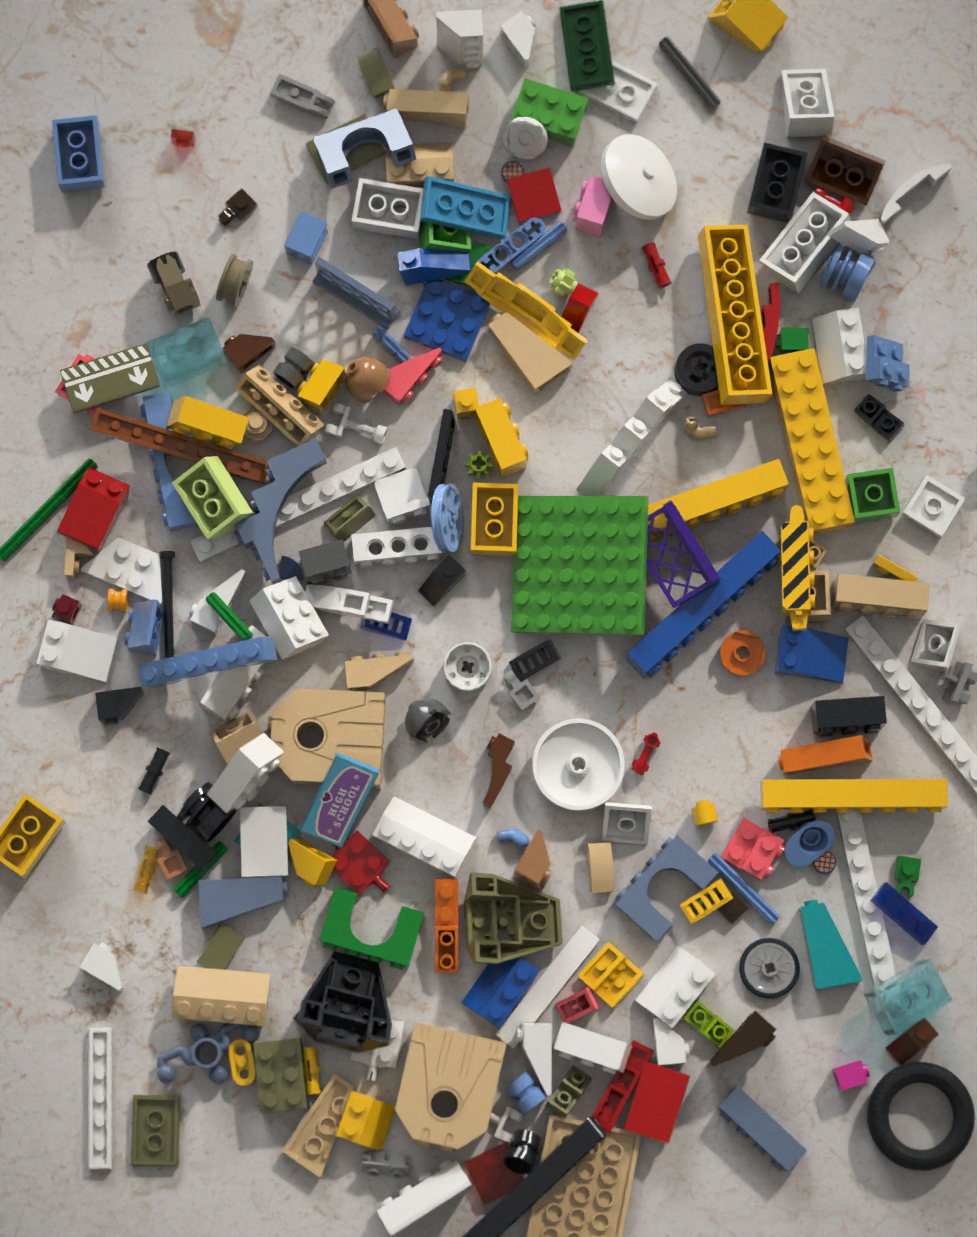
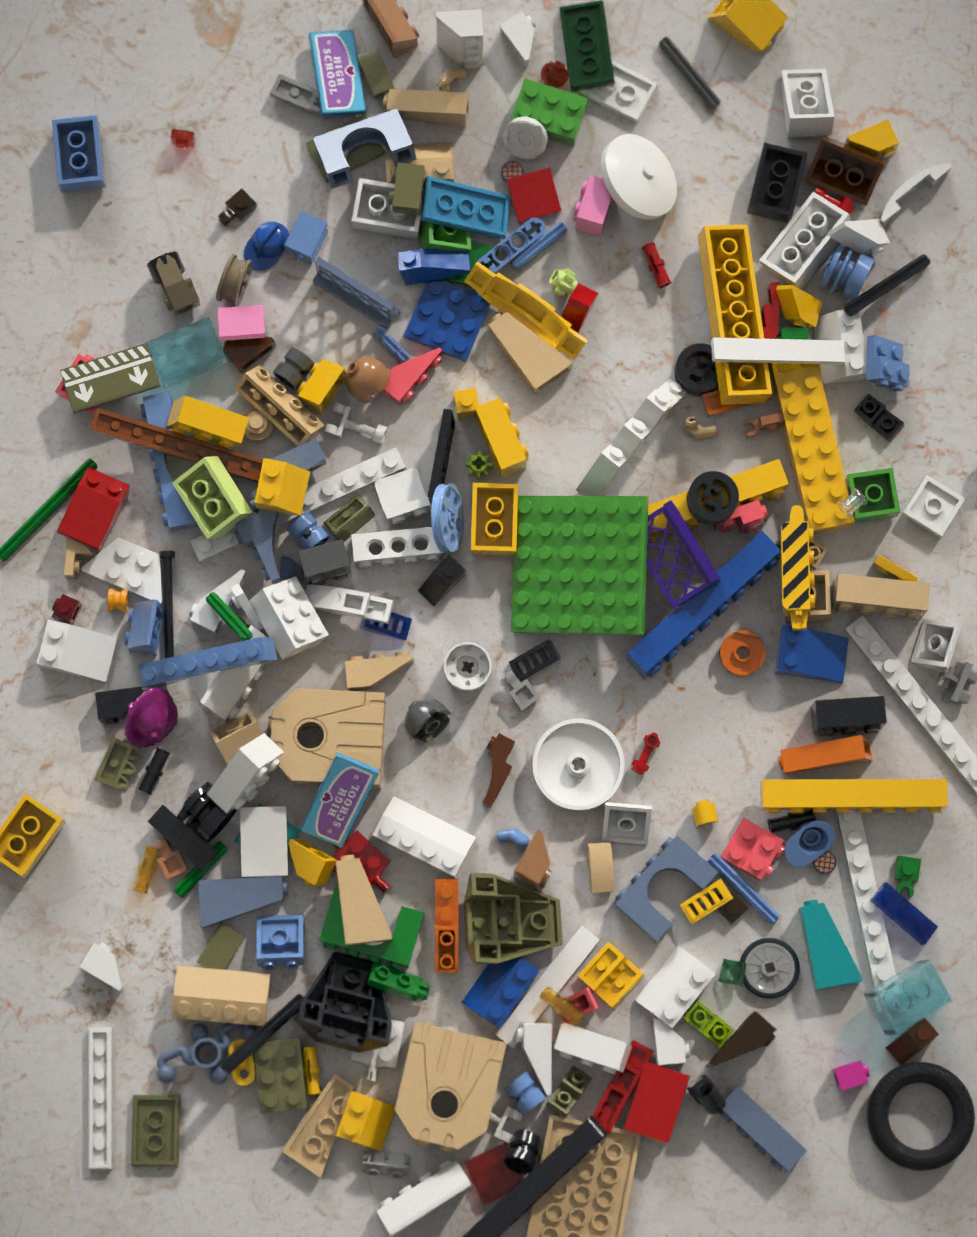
(117, 763): none -> olive plate
(150, 717): none -> magenta piece
(240, 600): none -> white plate
(241, 322): none -> bright pink slope
(262, 1035): none -> black axle
(266, 245): none -> blue piece
(280, 941): none -> medium blue plate
(281, 487): none -> yellow slope
(302, 527): none -> medium blue wheel
(337, 73): none -> tile
(360, 909): none -> tan slope
(397, 982): none -> green hinge
(408, 188): none -> olive brick
(554, 74): none -> clear red gear
(562, 1006): none -> clear yellow pin
(706, 481): none -> black wheel
(707, 1095): none -> black piece
(732, 972): none -> clear green tile
(747, 517): none -> coral plate
(767, 422): none -> nougat plate
(778, 351): none -> white tile
(799, 306): none -> yellow slope
(852, 503): none -> clear bush
(875, 140): none -> yellow slope
(886, 285): none -> black axle

